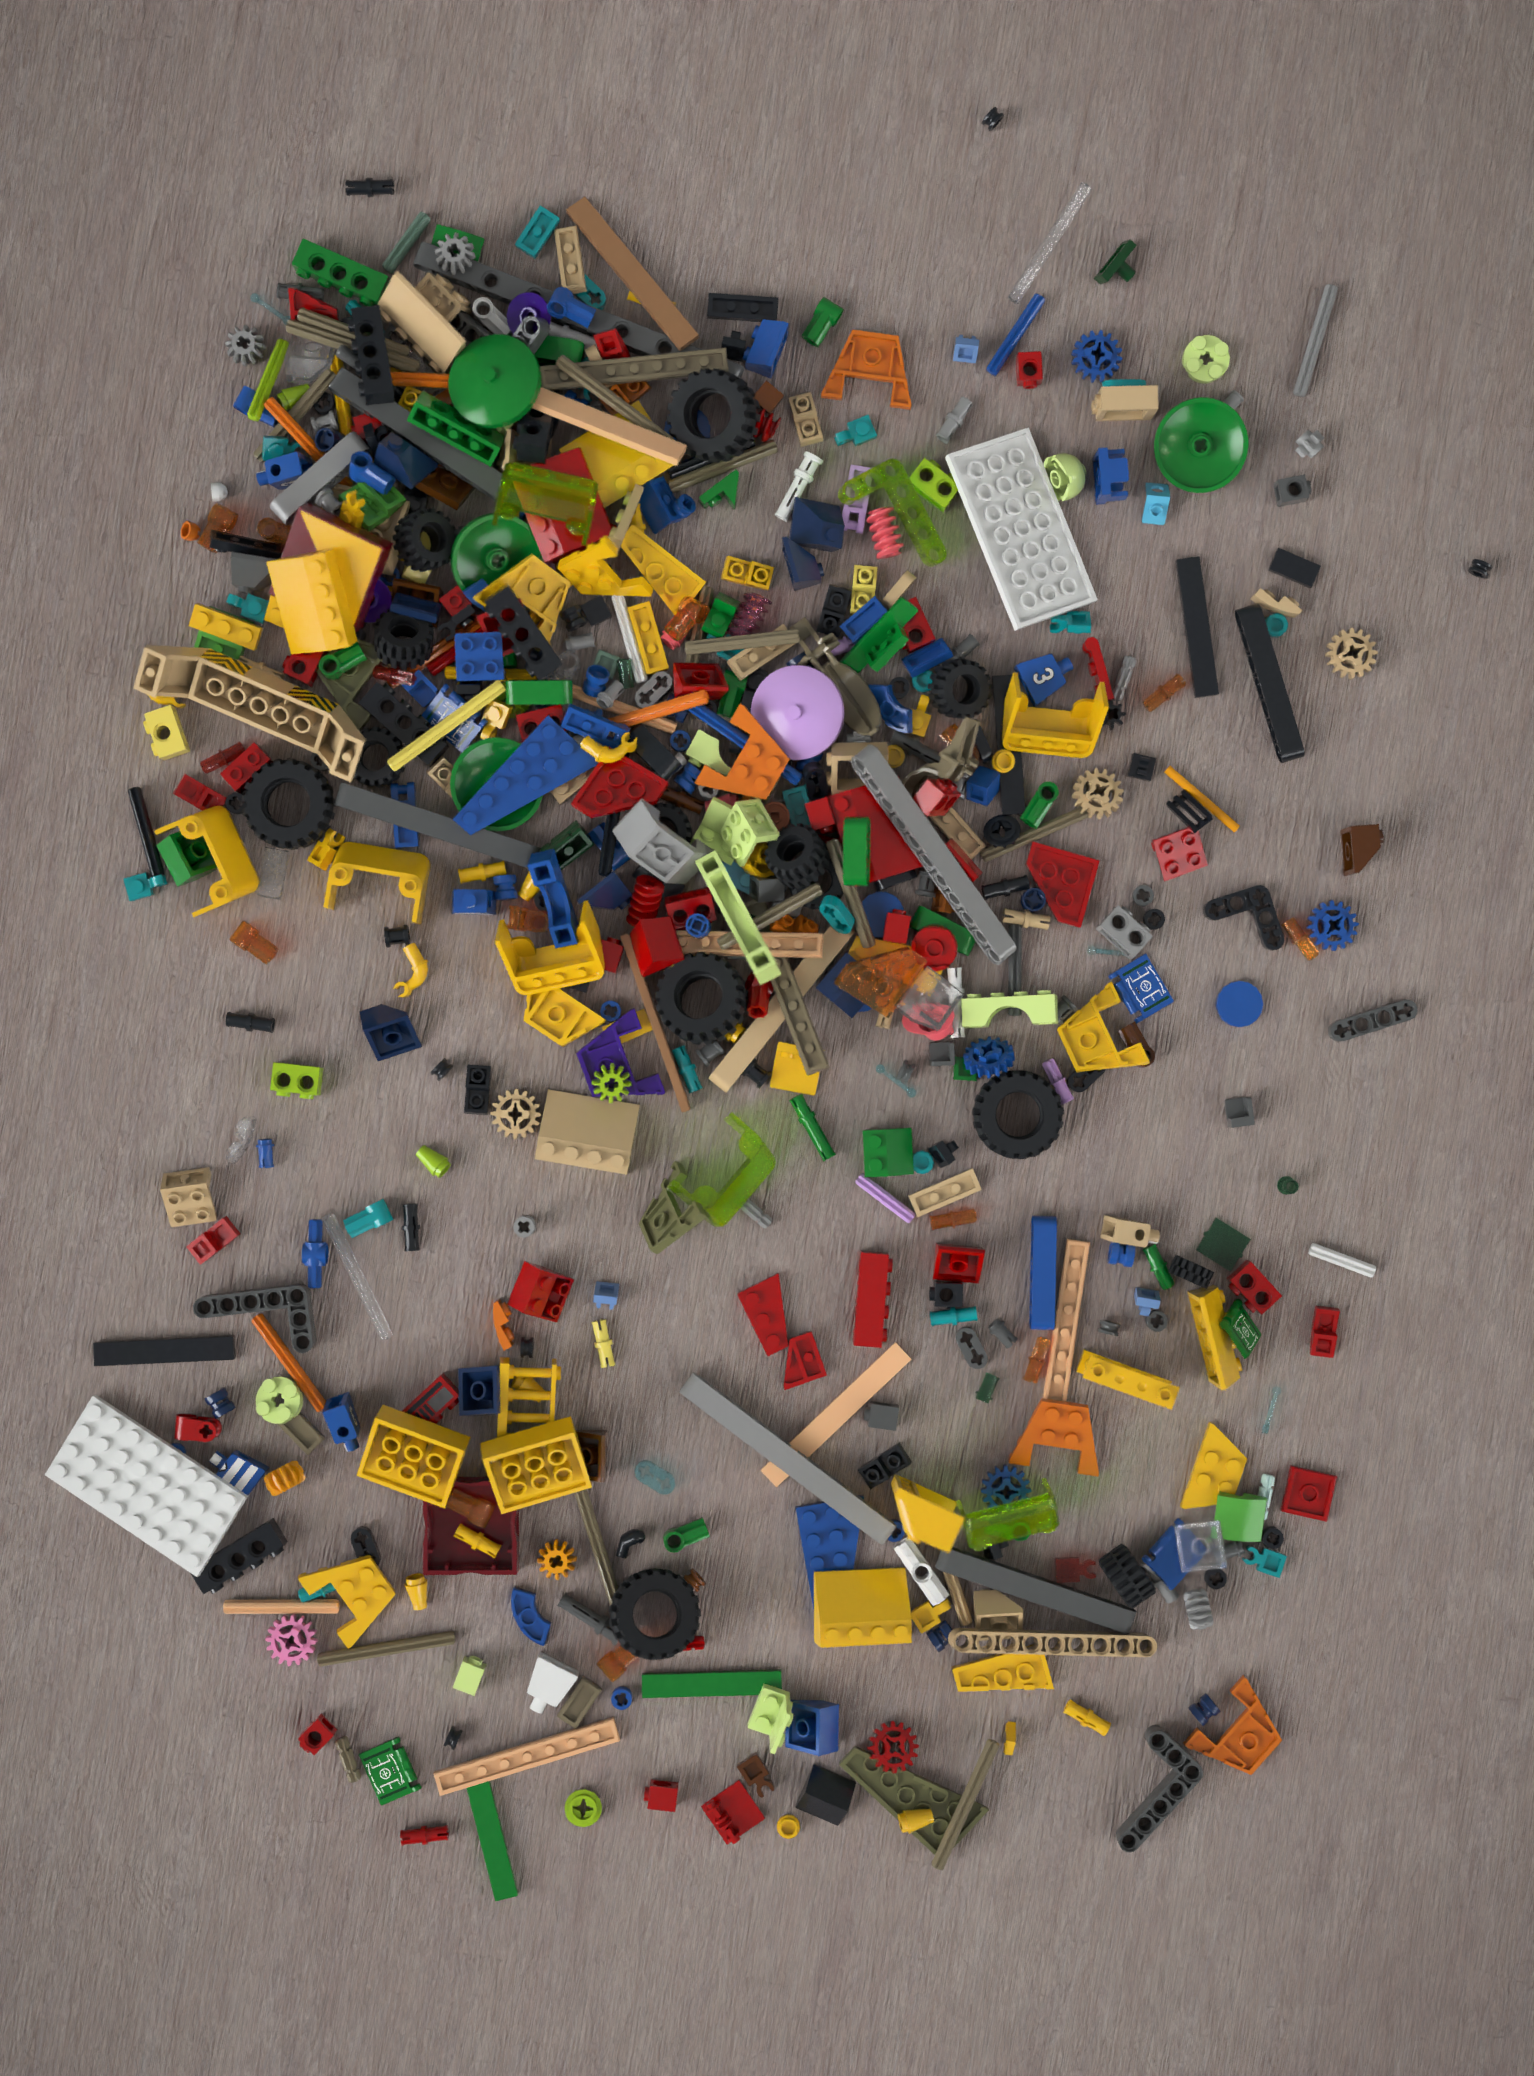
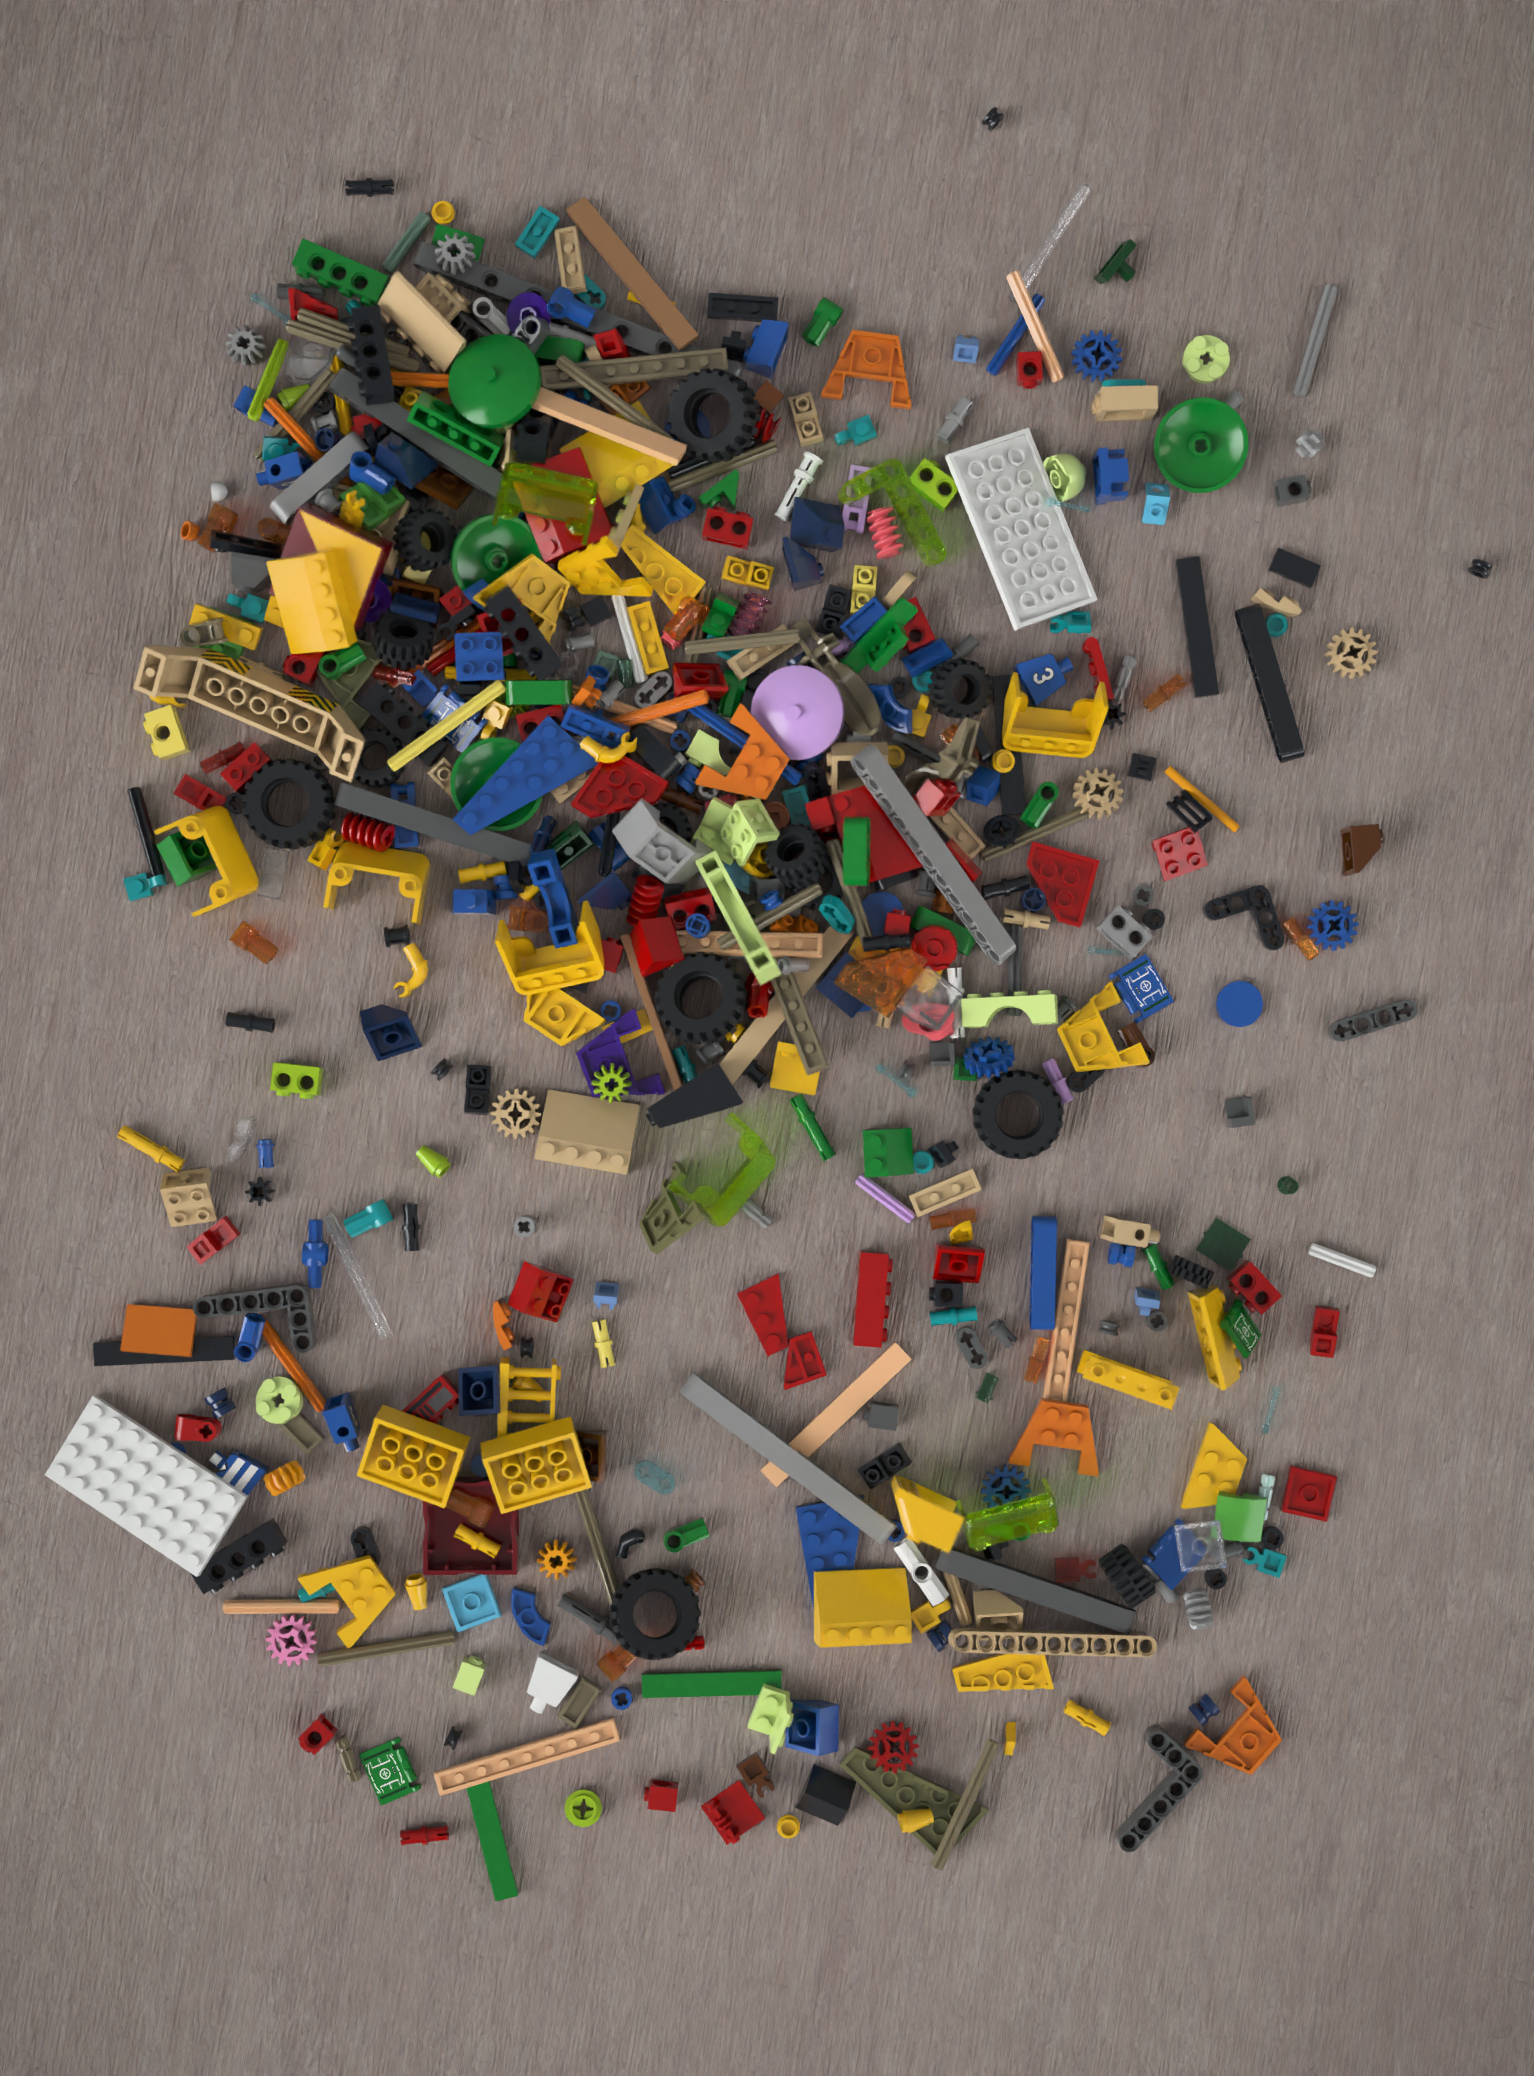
(154, 1150): none -> yellow pin
(159, 1330): none -> orange tile
(208, 633): none -> dark tan piece
(250, 1336): none -> blue piece
(253, 1191): none -> black gear
(367, 832): none -> red piece
(443, 212): none -> yellow plate
(471, 1602): none -> medium azure tile
(478, 1467): none -> blue tile
(518, 877): none -> black tile
(543, 835): none -> dark blue axle
(585, 692): none -> orange tile
(698, 1097): none -> black slope
(725, 534): none -> red brick
(771, 900): none -> blue bush
(789, 965): none -> light grey pin
(886, 942): none -> black pin
(961, 1233): none -> yellow tile
(1035, 326): none -> light nougat axle
(1051, 501): none -> clear light blue hinge

